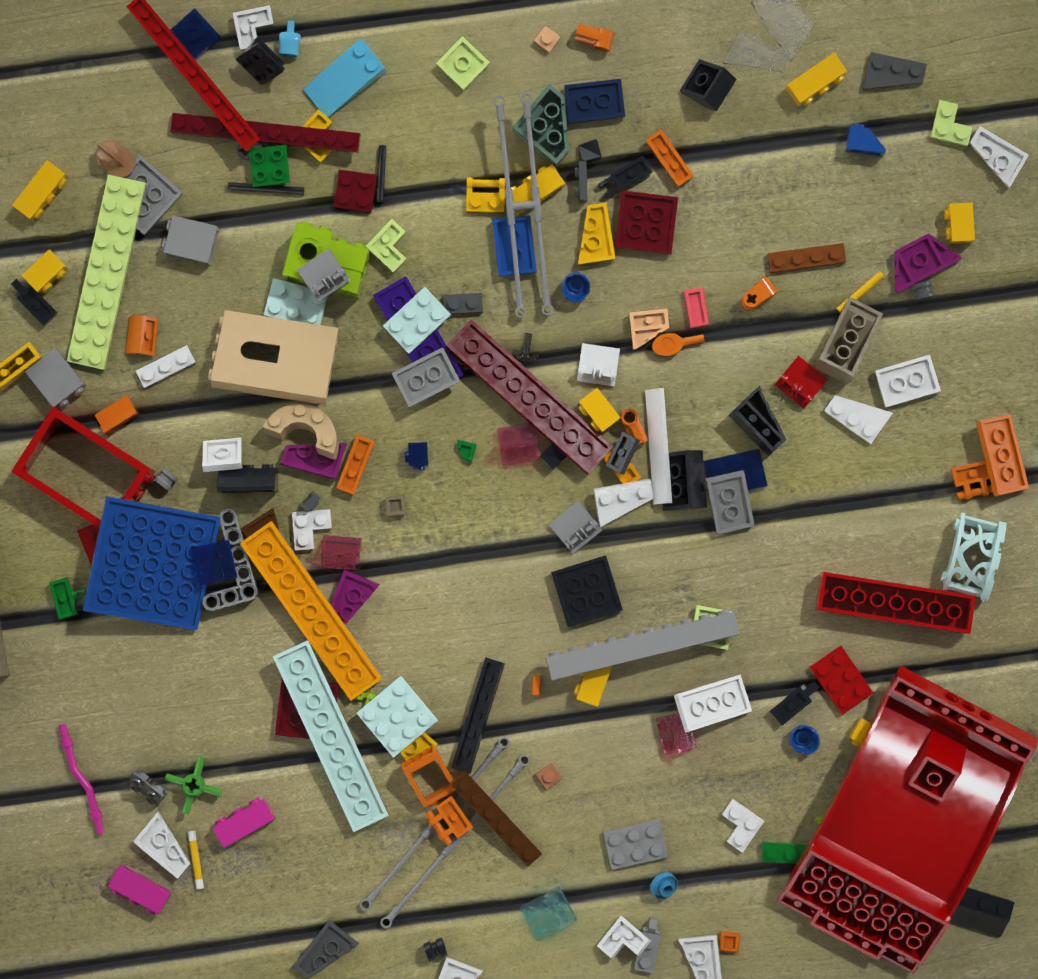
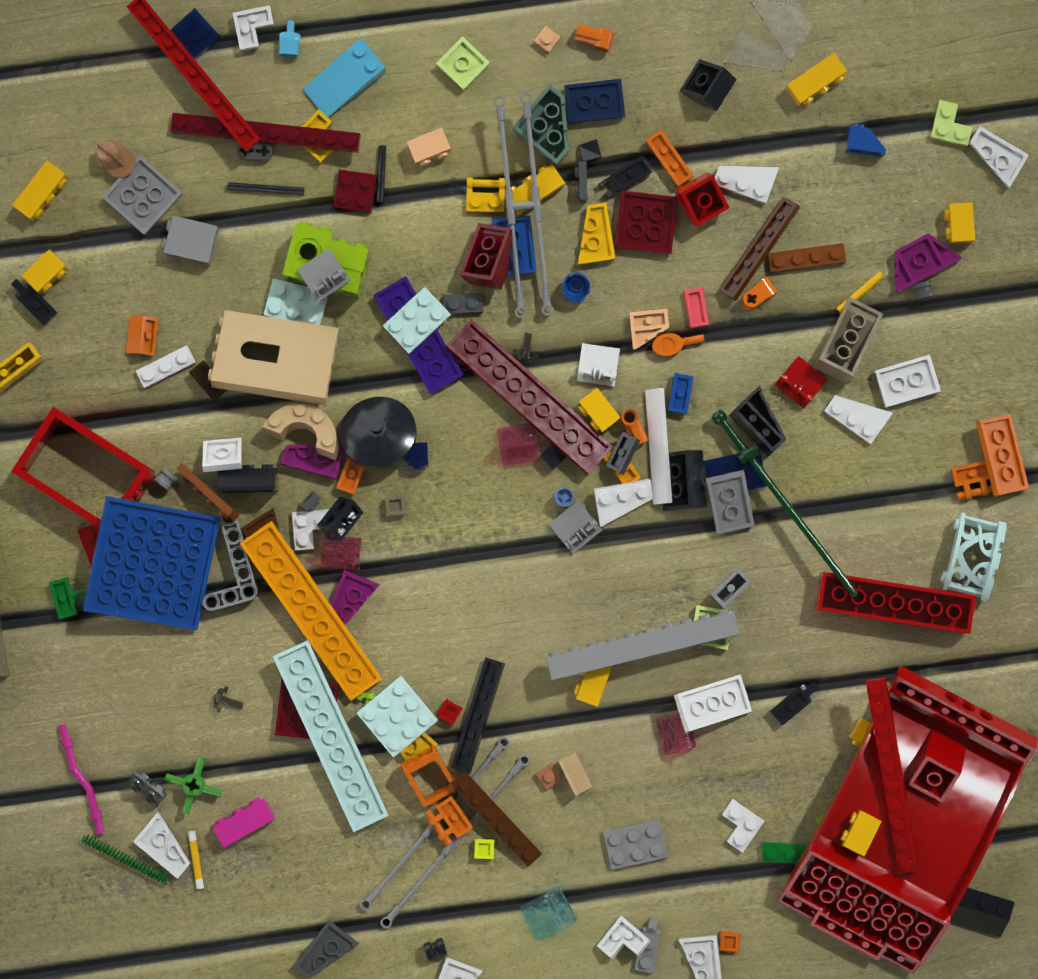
(56, 379): light grey brick -> none
(106, 272): yellowish green plate -> none
(116, 415): orange panel -> none
(124, 858): none -> green piece
(139, 889): dark pink brick -> none
(200, 374): none -> dark brown plate
(201, 488): none -> dark orange plate
(214, 562): clear blue hinge -> none
(218, 698): none -> clear smoke piece
(260, 62): black bracket -> none
(269, 166): green hinge -> none
(340, 518): none -> black brick
(378, 432): none -> black dish
(383, 246): yellowish green plate -> none
(426, 377): light grey plate -> none
(429, 147): none -> light nougat brick
(449, 711): none -> red plate
(466, 450): green tile -> none
(484, 849): none -> neon yellow plate
(488, 257): none -> dark red slope
(536, 685): orange tile -> none
(564, 497): none -> medium blue wheel
(575, 774): none -> tan panel
(586, 591): black plate -> none
(663, 885): dark azure plate -> none
(680, 393): none -> blue plate
(701, 199): none -> red brick
(730, 588): none -> light grey brick
(747, 181): none -> white wing
(748, 455): none -> dark green bar
(759, 248): none -> reddish brown plate
(804, 739): blue hair -> none
(841, 680): red plate -> none
(860, 832): none -> yellow brick
(890, 71): dark grey wing -> none
(892, 775): none -> red plate

